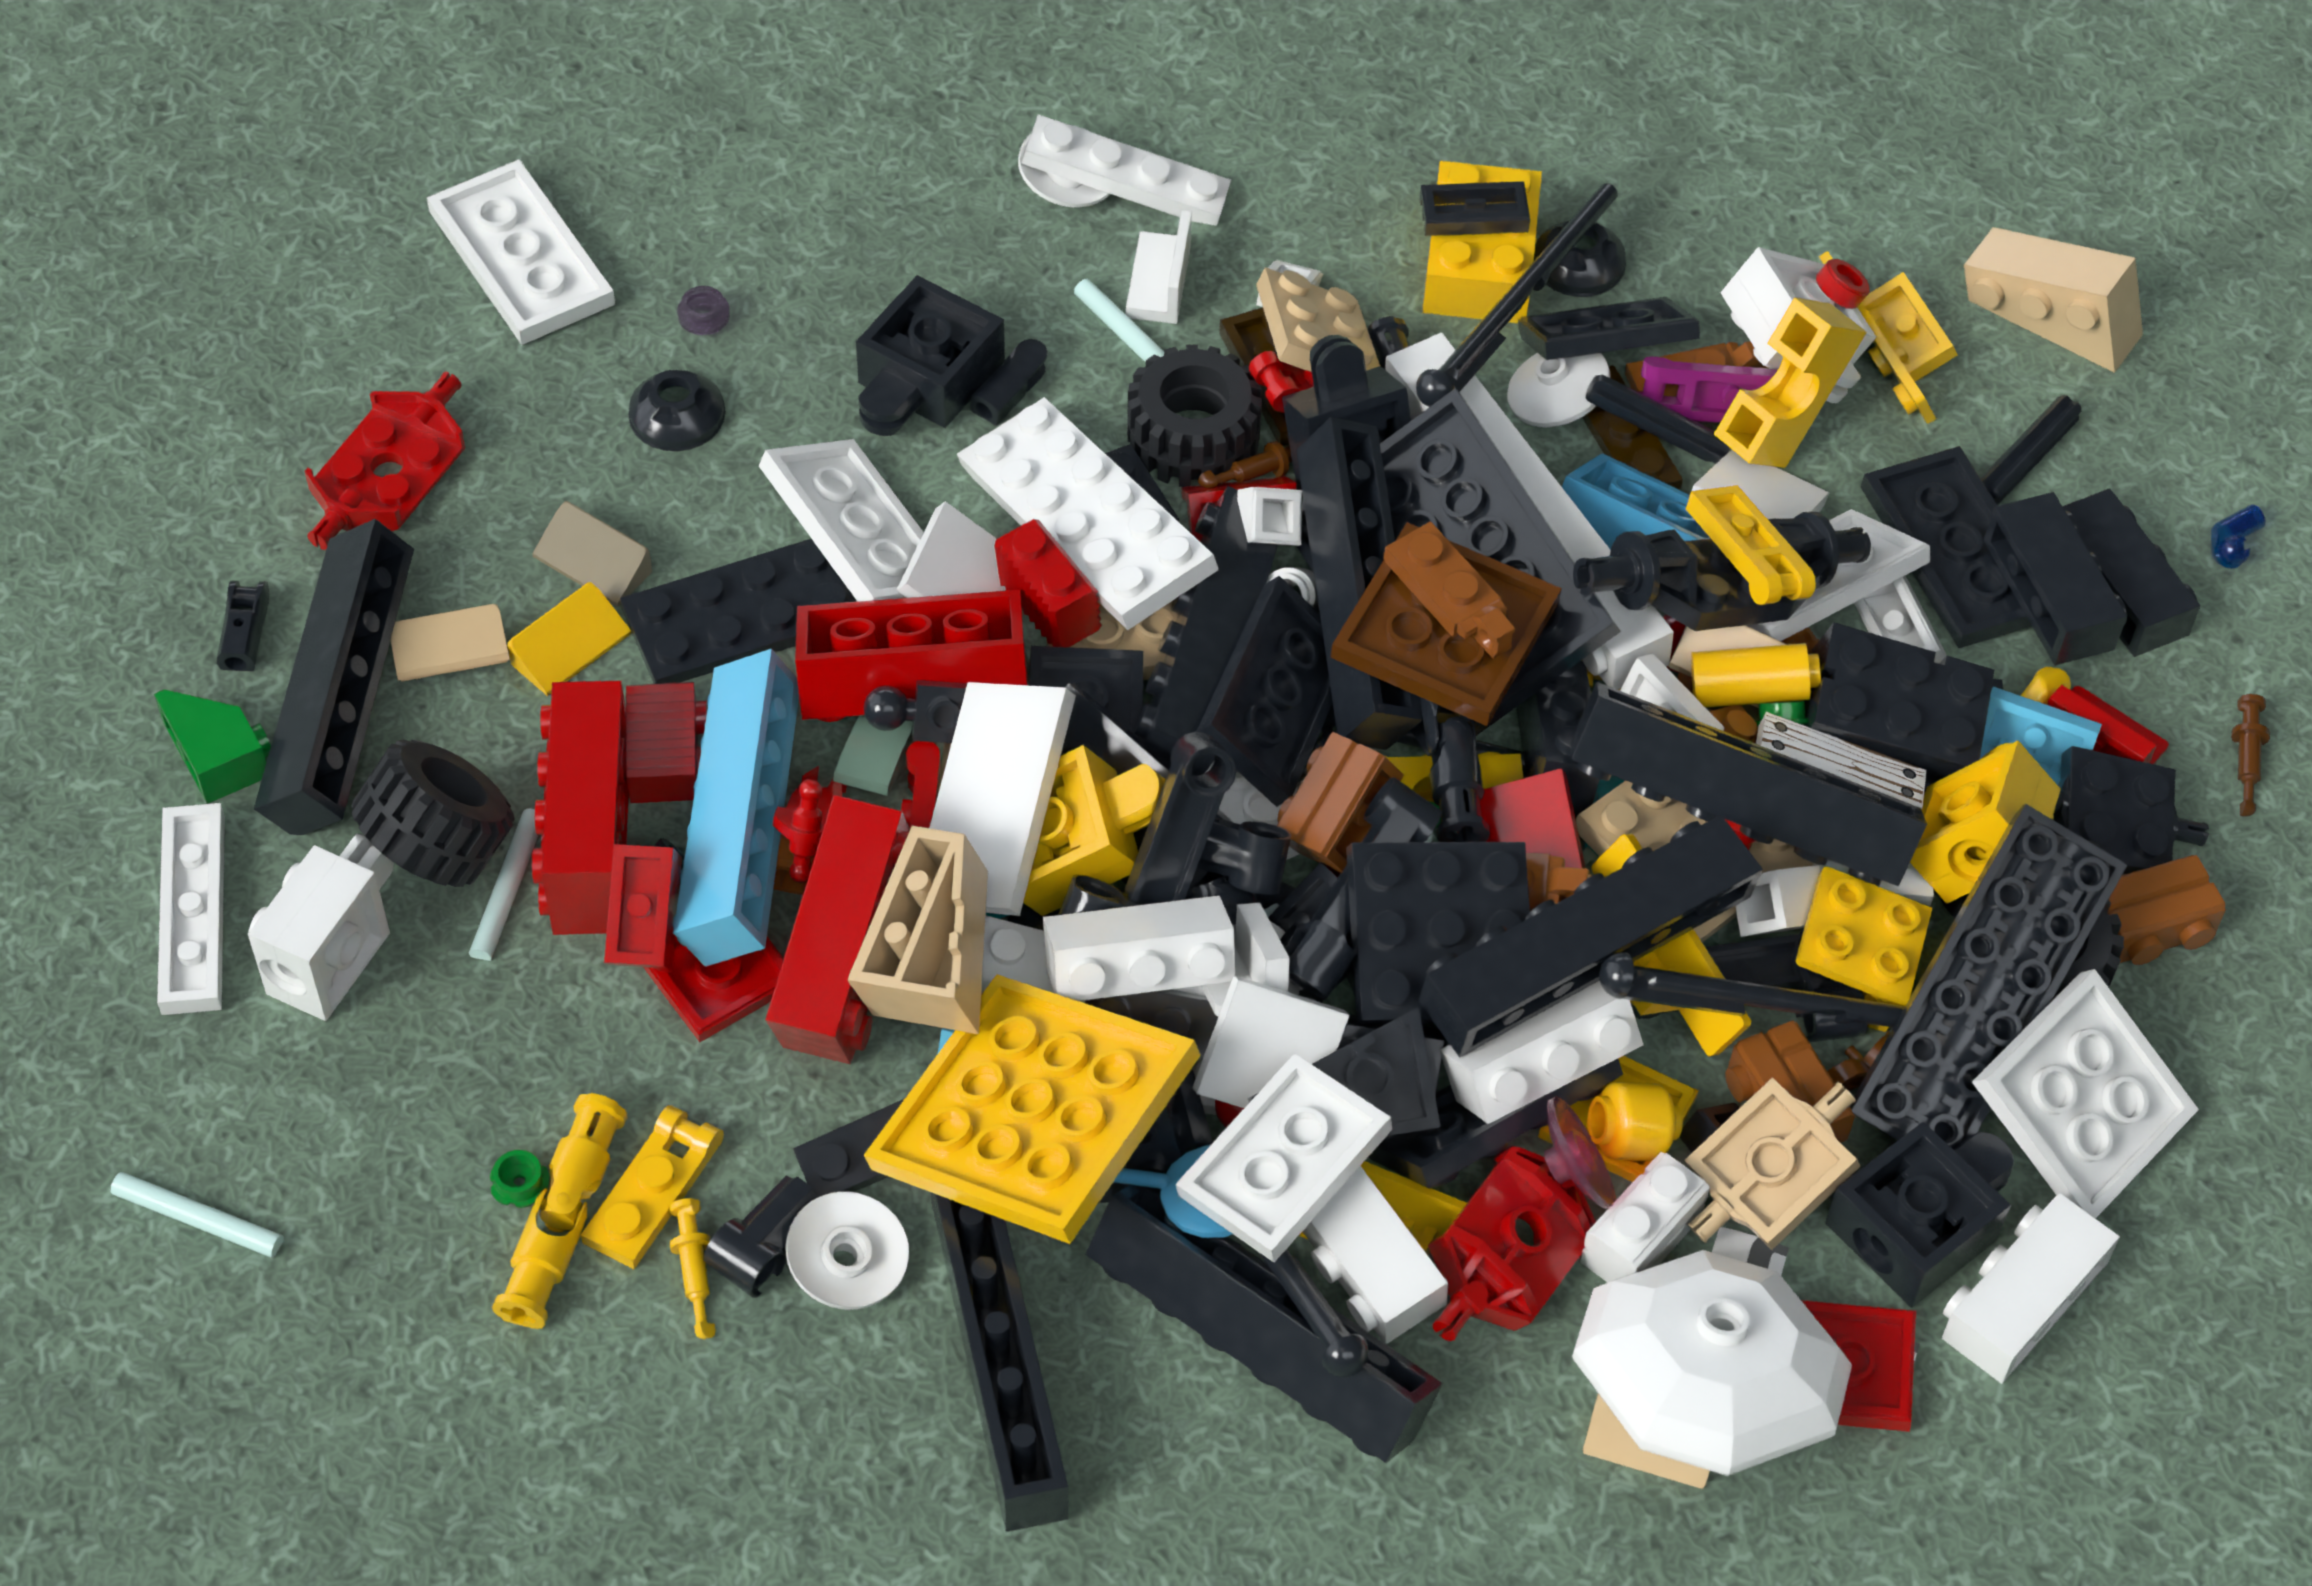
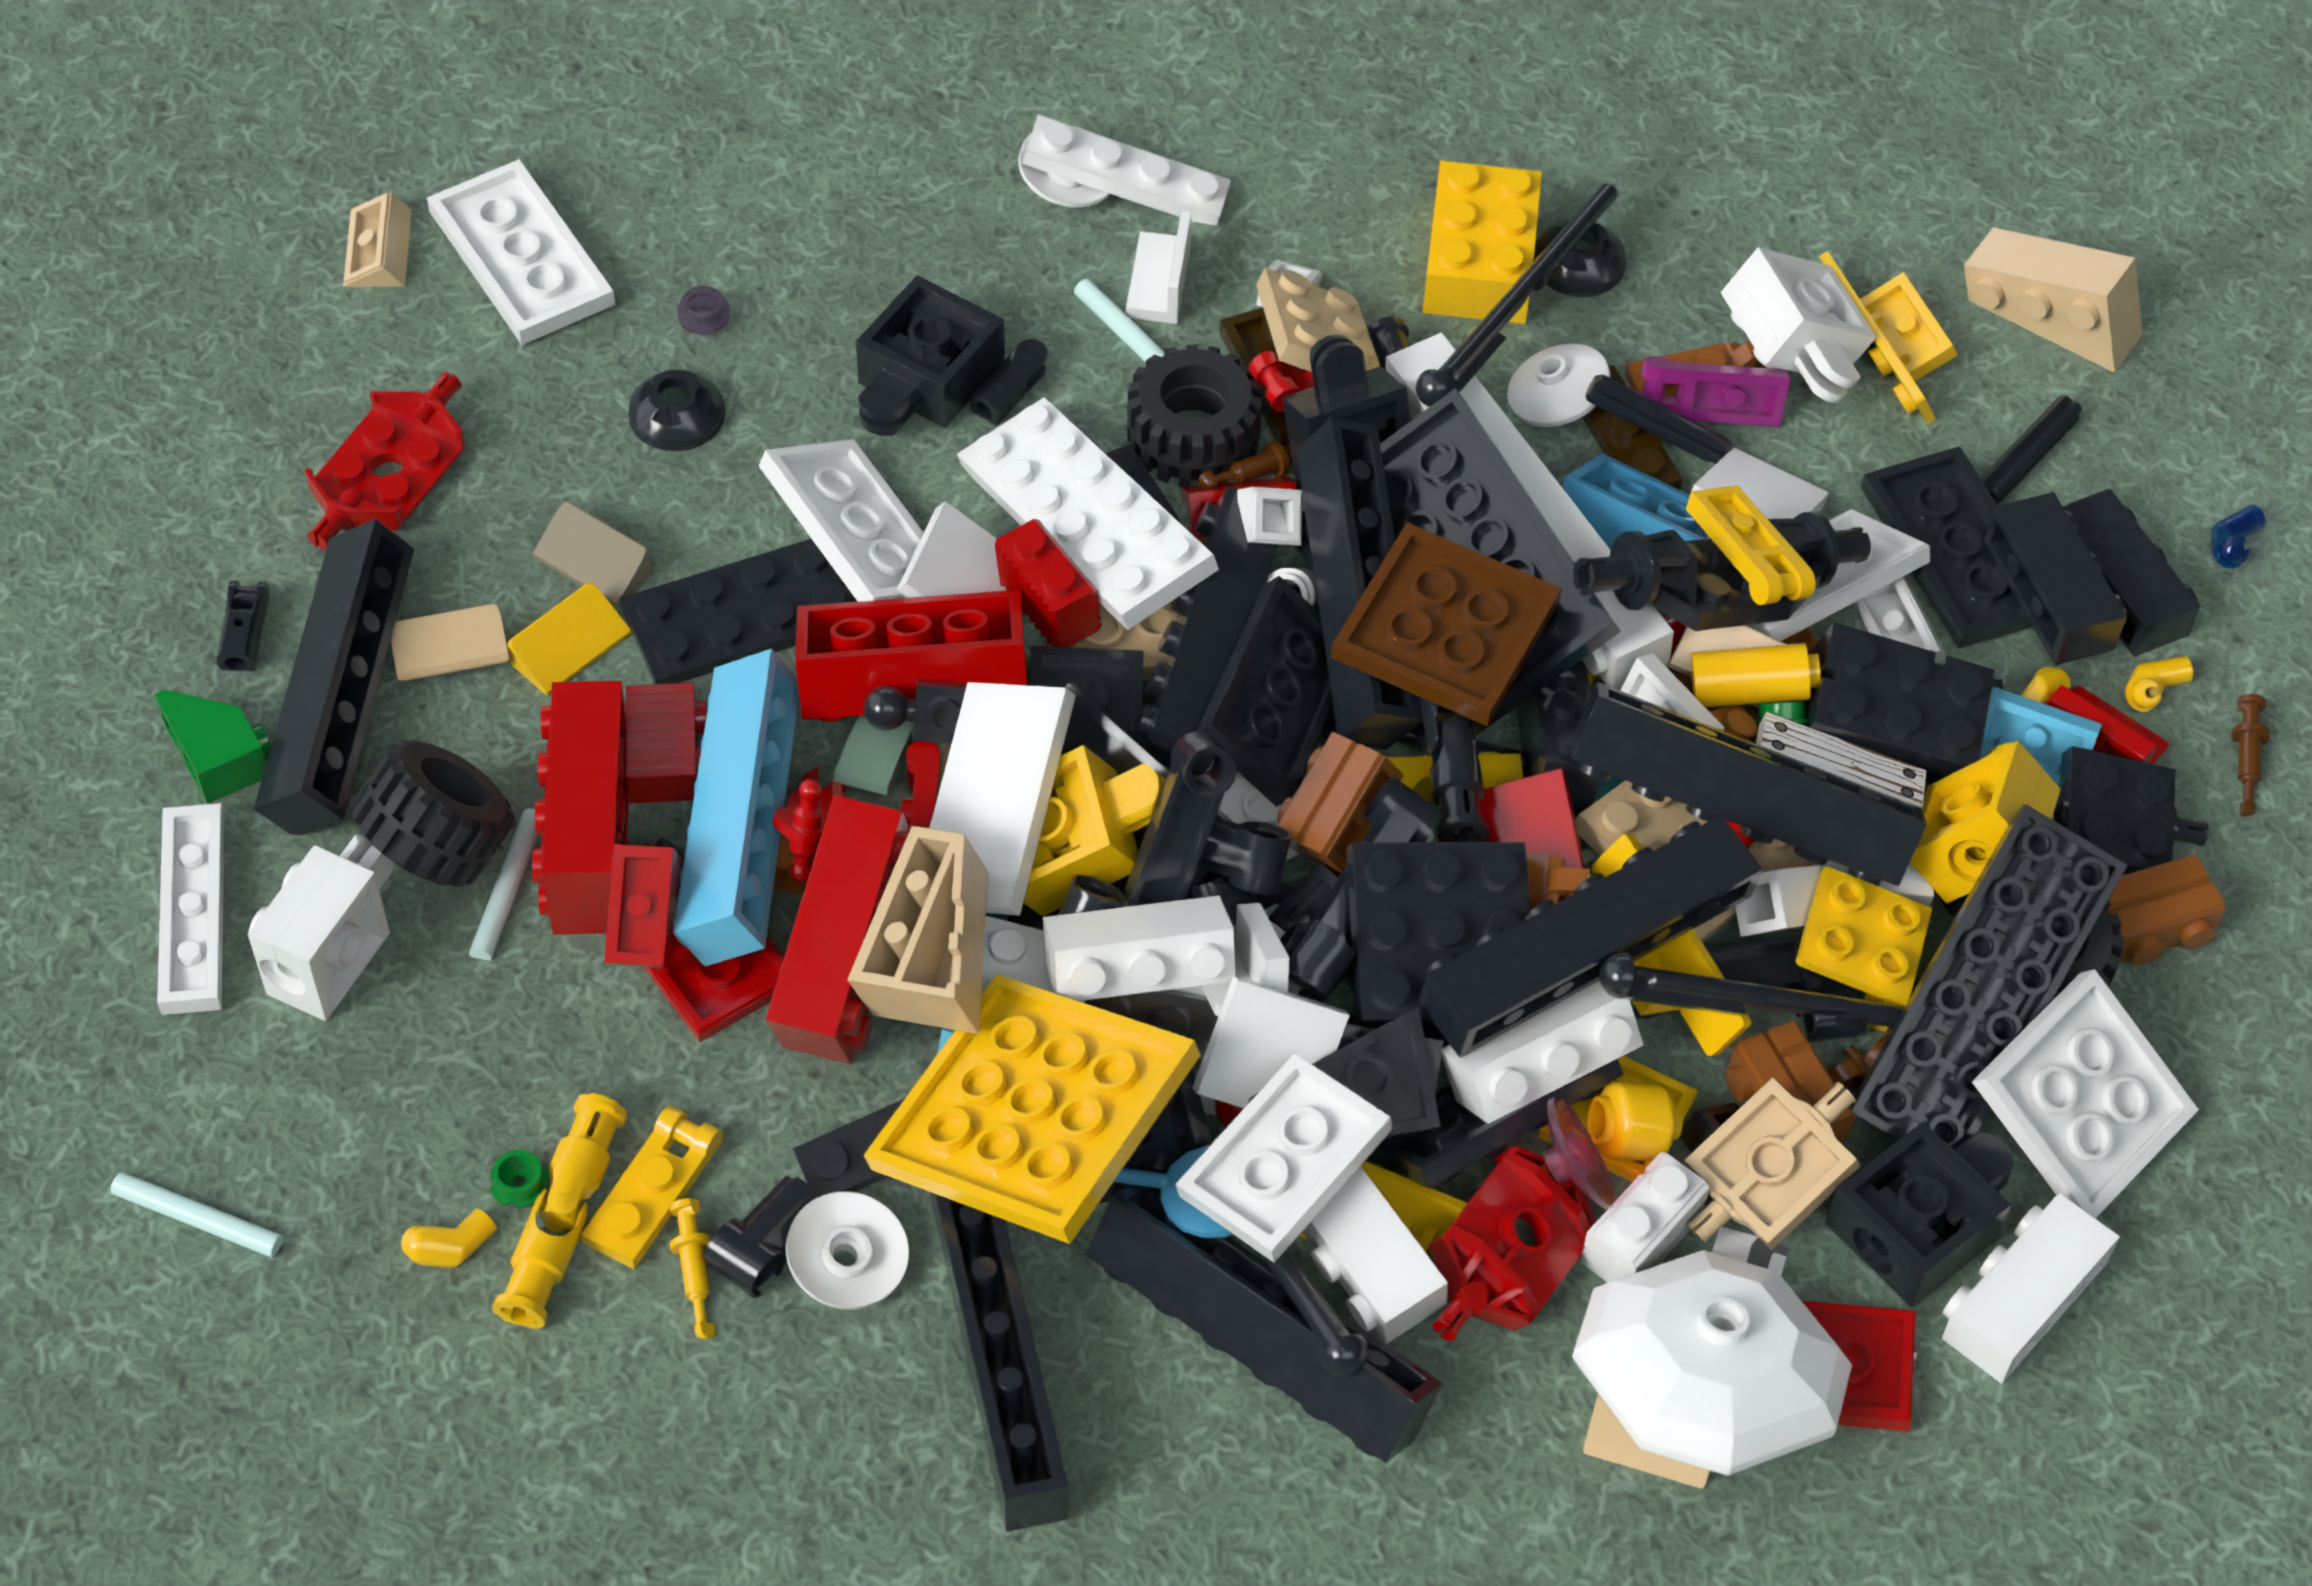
(378, 243): none -> tan slope
(447, 1246): none -> yellow arm
(1450, 588): dark orange hinge -> none
(1474, 208): black tile -> none
(1608, 328): black tile -> none
(1772, 420): yellow arch -> none
(1843, 283): red tile -> none
(2150, 678): none -> yellow arm

